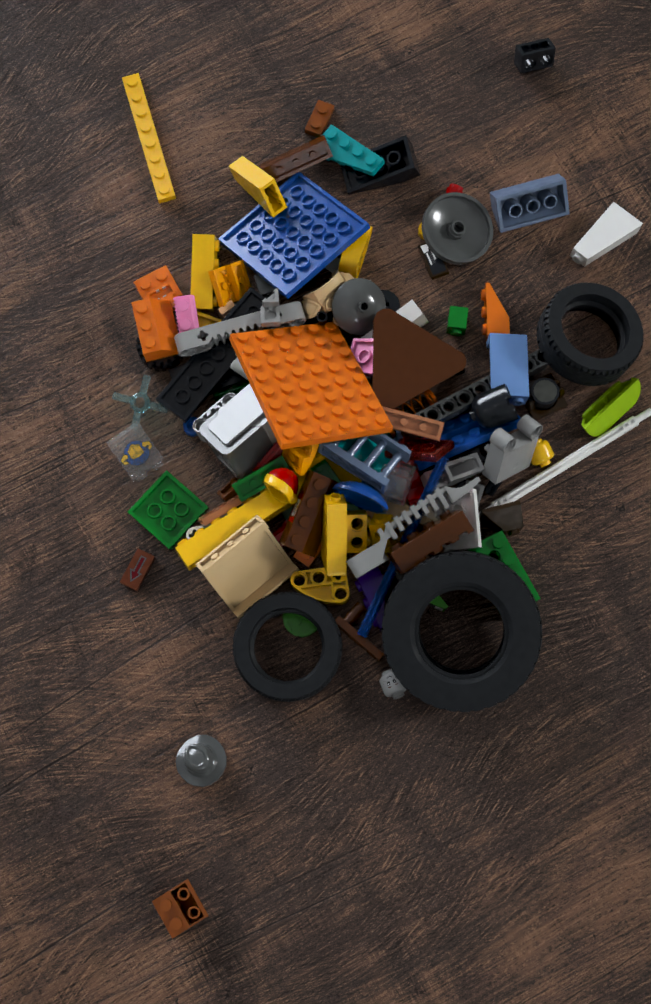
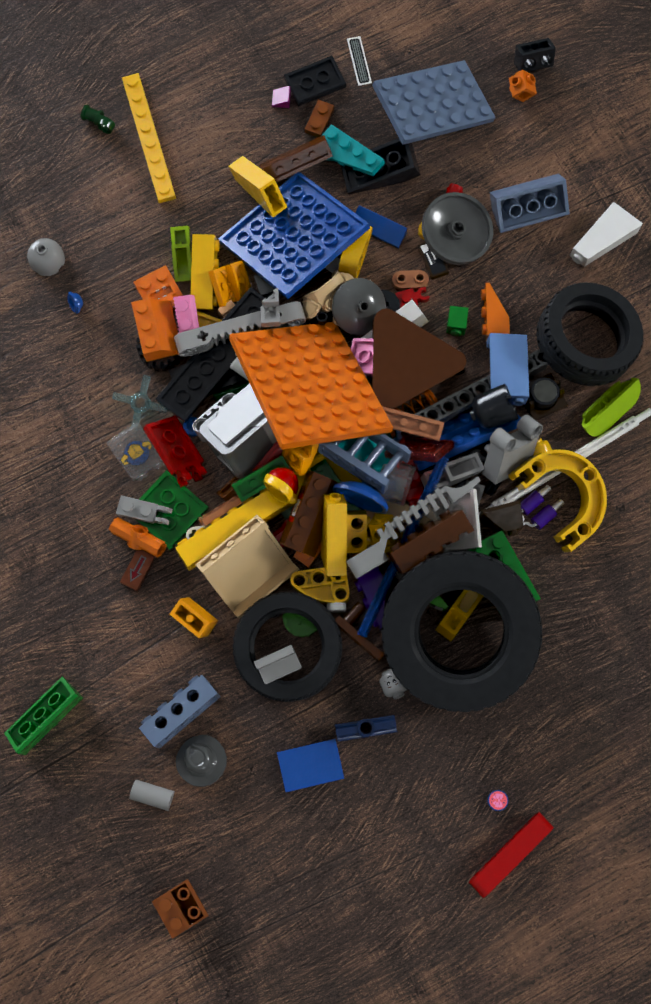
(42, 716): none -> green slope
(45, 257): none -> light grey cylinder
(75, 302): none -> blue animal
(97, 117): none -> dark green connector
(137, 537): none -> orange piece
(142, 510): none -> light grey hinge
(151, 795): none -> light grey brick
(175, 723): none -> sand blue brick
(176, 449): none -> red tile
(181, 253): none -> lime slope
(193, 617): none -> light orange brick
(278, 664): none -> light grey panel
(281, 97): none -> slope
(310, 765): none -> blue tile
(315, 80): none -> black tile
(336, 607): none -> white tile
(359, 60): none -> sticker
(379, 725): none -> dark blue piece
(383, 228): none -> blue slope
(409, 294): none -> red plate
(410, 280): none -> nougat plate
(433, 102): none -> sand blue plate
(458, 614): none -> yellow slope
(497, 800): none -> tile
(511, 854): none -> red beam
(522, 85): none -> orange brick
(546, 514): none -> dark purple piece
(592, 490): none -> yellow piece

